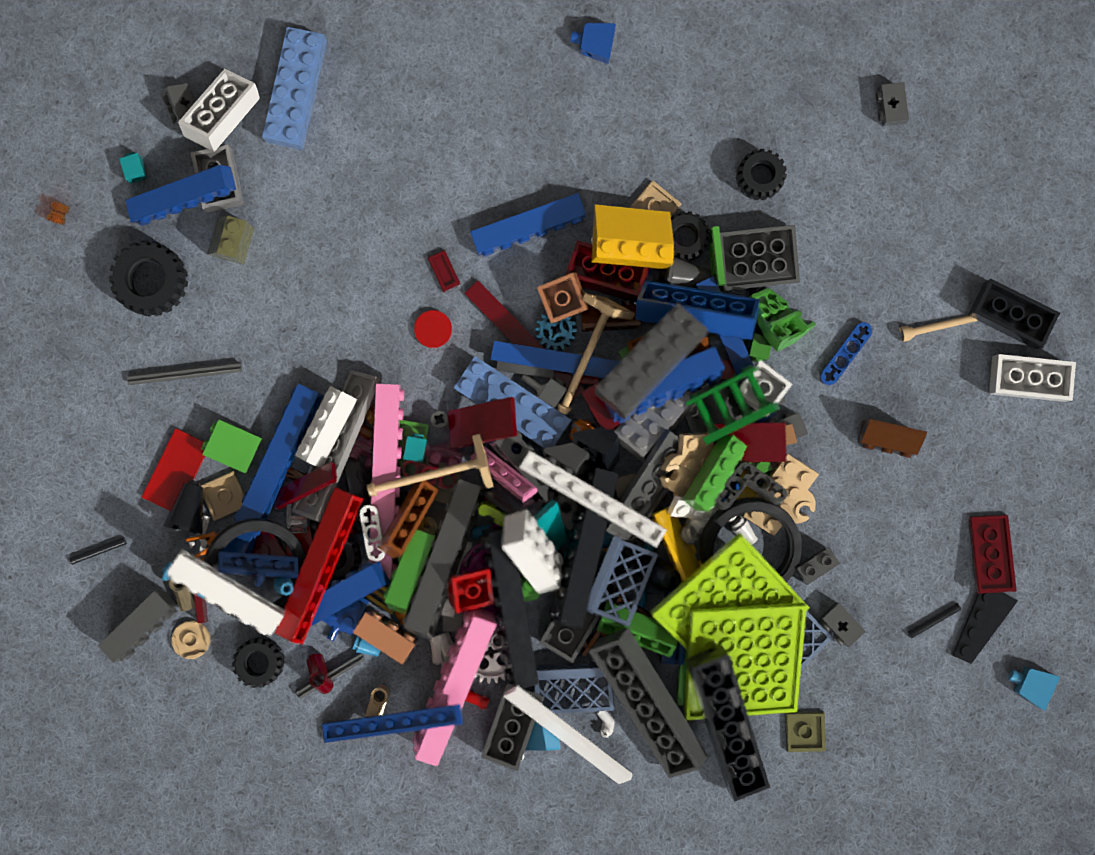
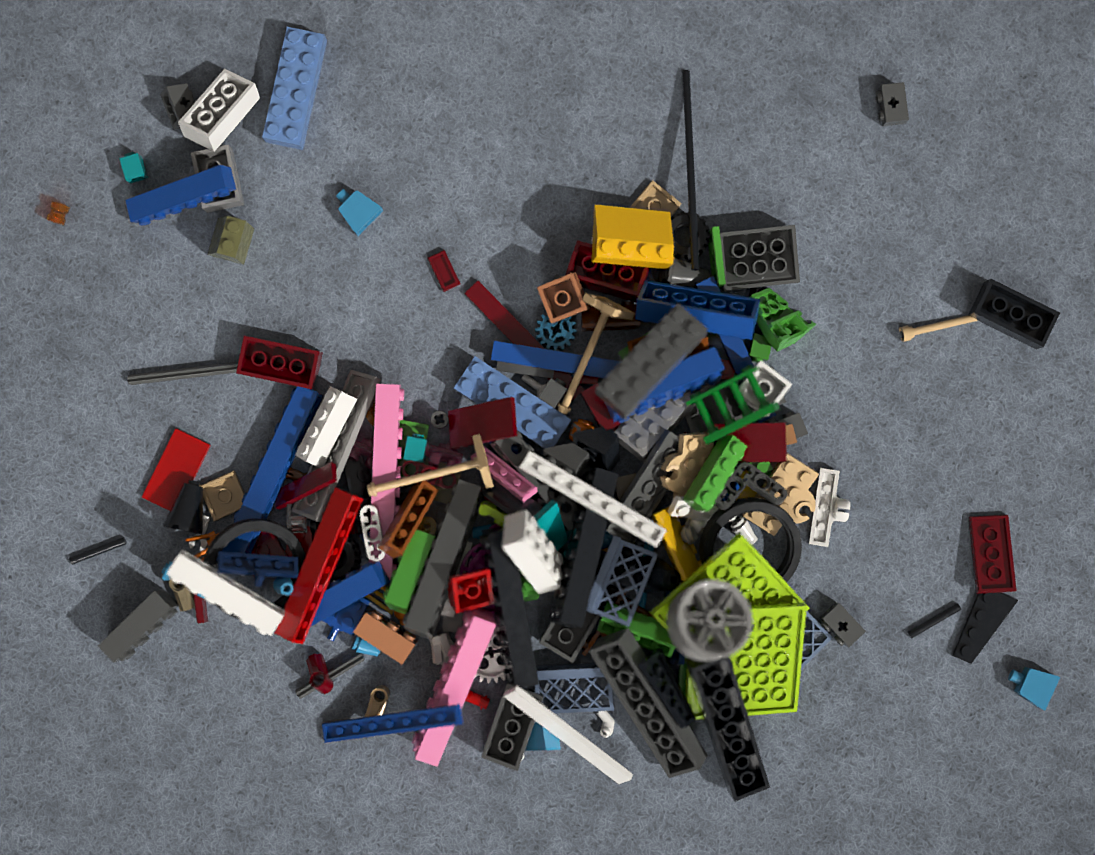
(127, 265): black tyre -> none
(195, 635): tan tile -> none
(231, 445): bright green brick -> none
(244, 671): black tyre -> none
(279, 362): none -> dark red slope
(358, 210): none -> dark azure torso
(366, 431): reddish brown pin -> none
(433, 329): red tile -> none
(528, 224): blue brick -> none
(595, 40): blue torso -> none
(665, 683): none -> black wing
(690, 171): none -> black piece
(695, 644): none -> light grey wheel
(768, 160): black tyre -> none
(805, 732): olive tile -> none
(817, 565): dark grey brick -> none
(827, 507): none -> white plate
(845, 353): blue beam -> none
(891, 438): reddish brown slope -> none
(1032, 378): white brick -> none

